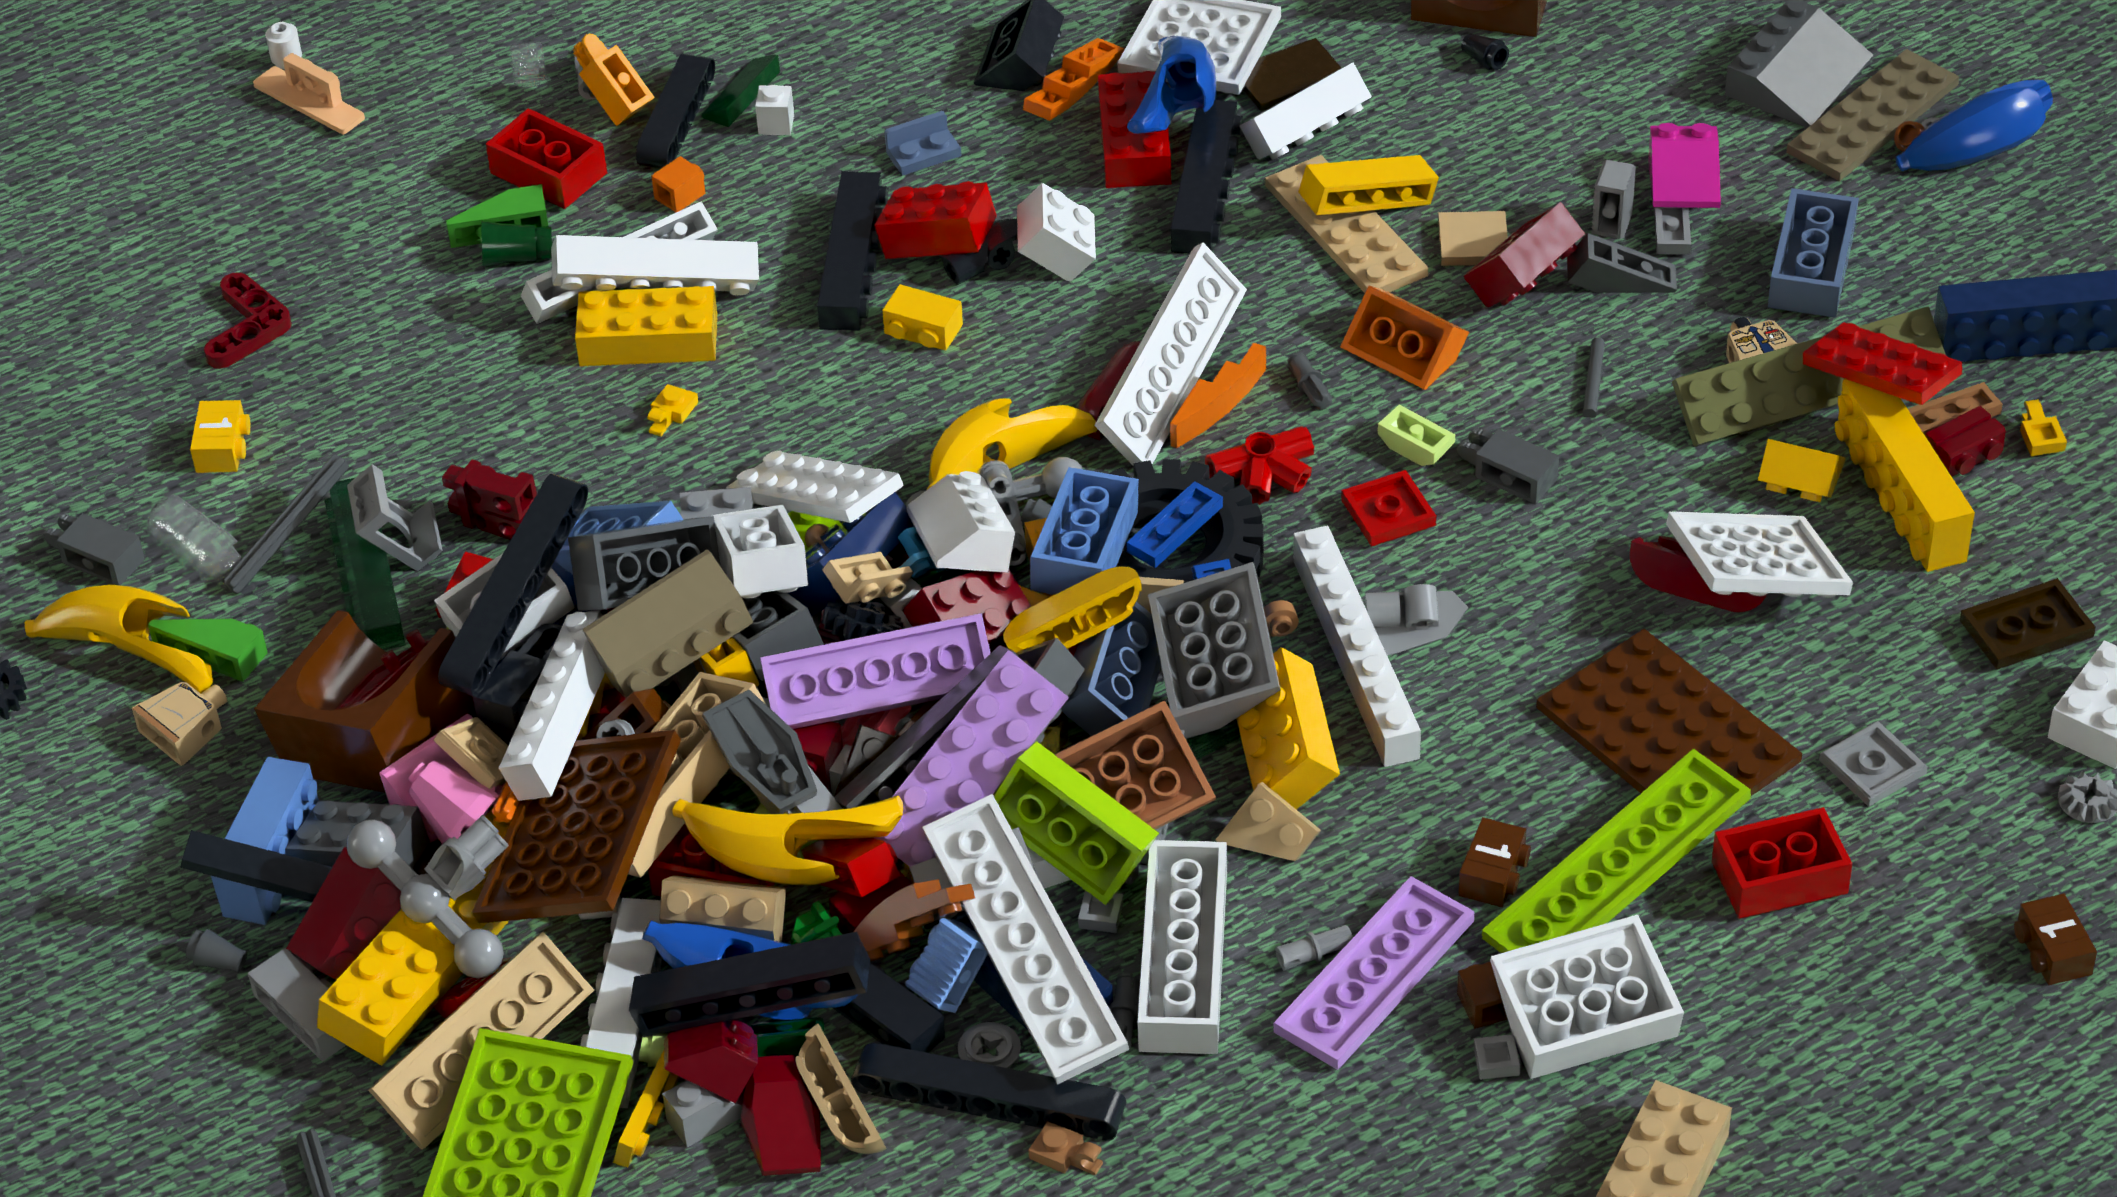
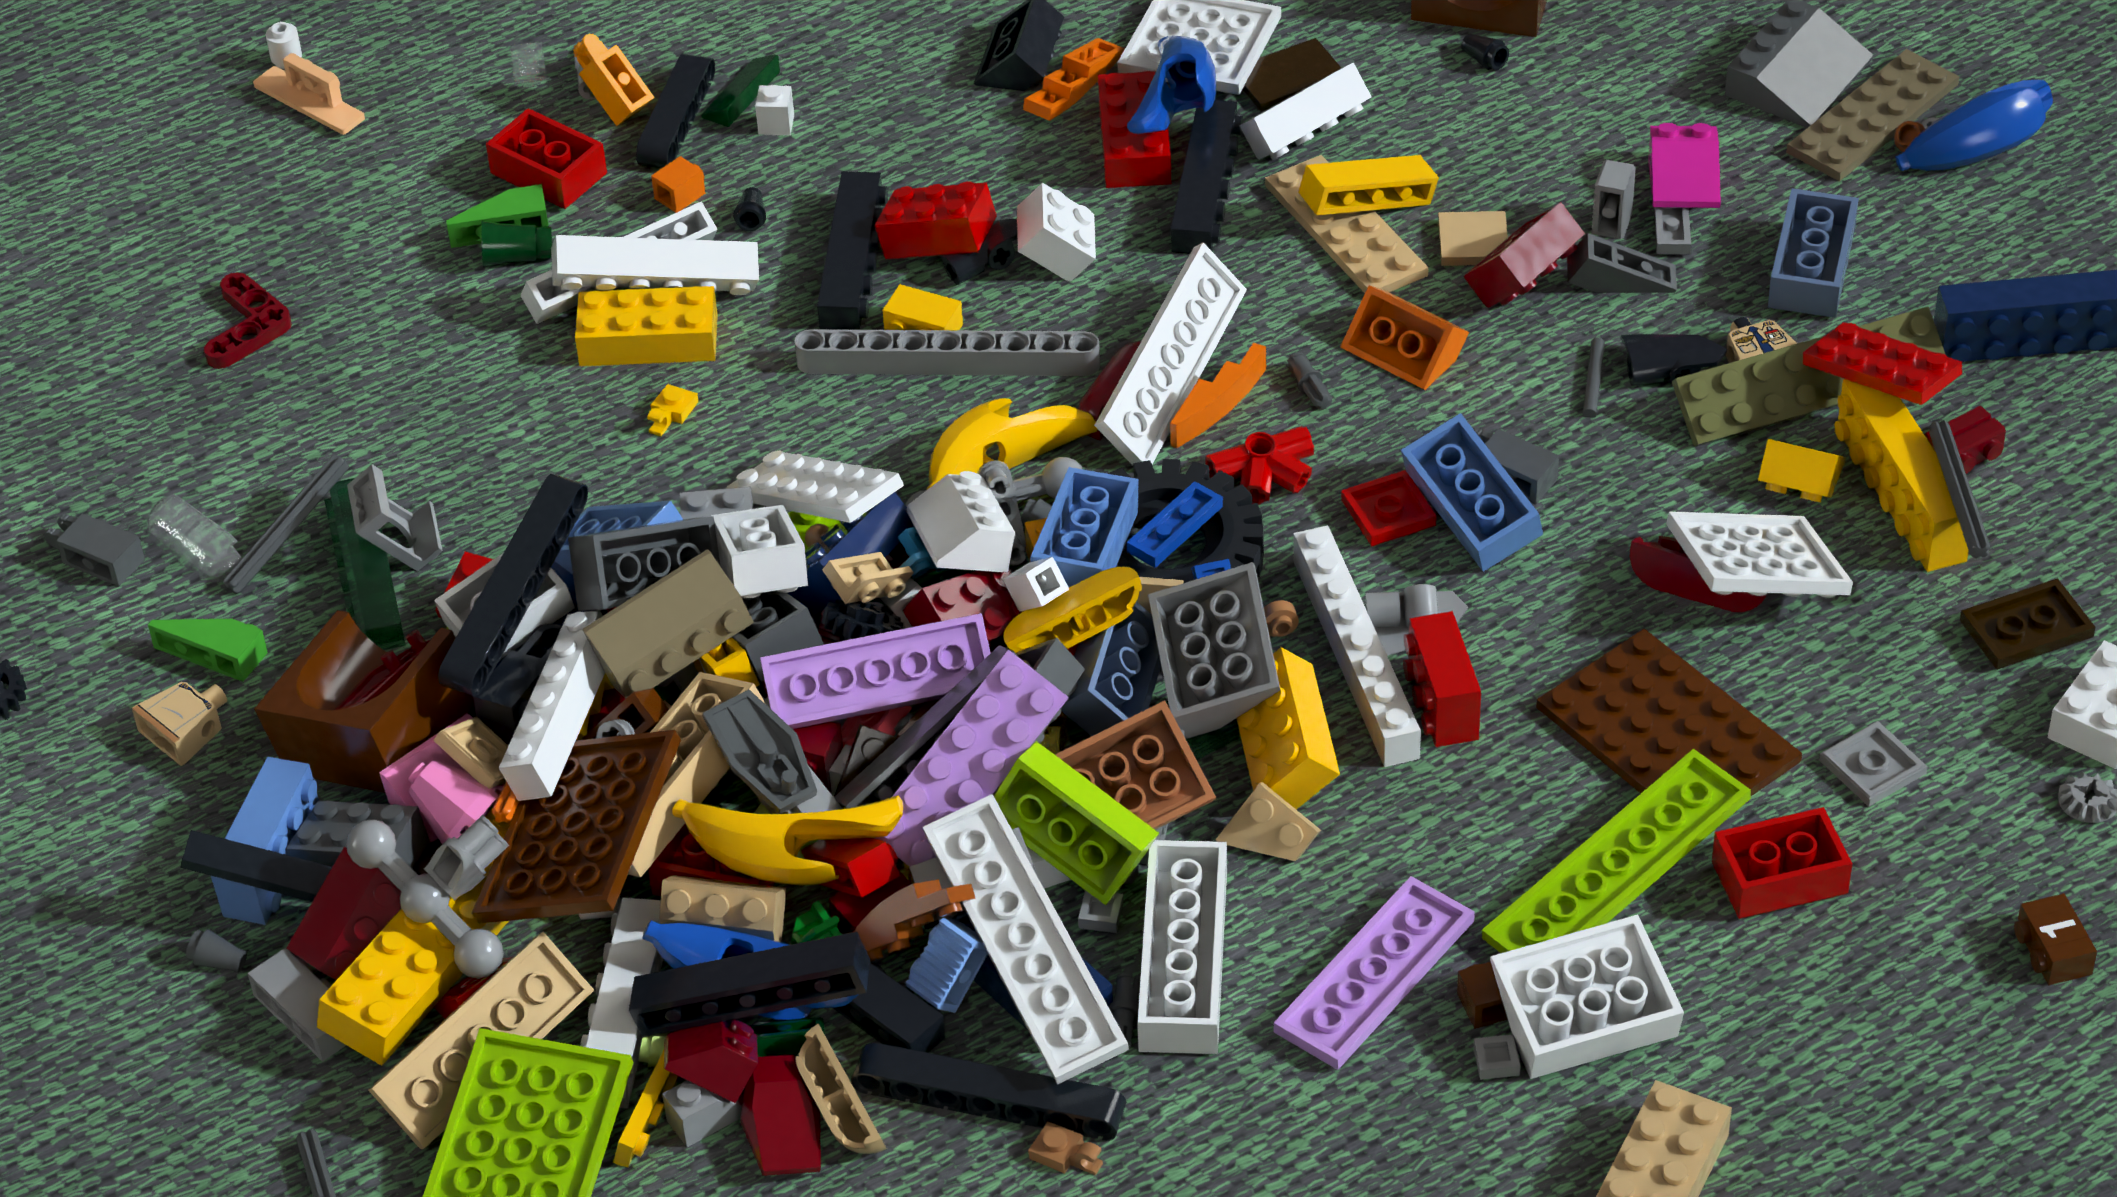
(121, 618): yellow piece -> none
(219, 436): yellow brick -> none
(489, 498): dark red hips -> none
(749, 210): none -> black cone
(921, 143): sand blue bracket -> none
(947, 352): none -> light grey beam
(993, 1036): light grey gear -> none
(1035, 584): none -> white brick
(1312, 947): light grey axle -> none
(1414, 436): yellowish green slope -> none
(1442, 679): none -> red brick
(1472, 492): none -> medium blue brick
(1493, 862): reddish brown brick -> none
(1668, 355): none -> black panel
(1950, 406): medium nougat plate -> none
(1959, 489): none -> dark grey axle
(2039, 432): yellow plate -> none

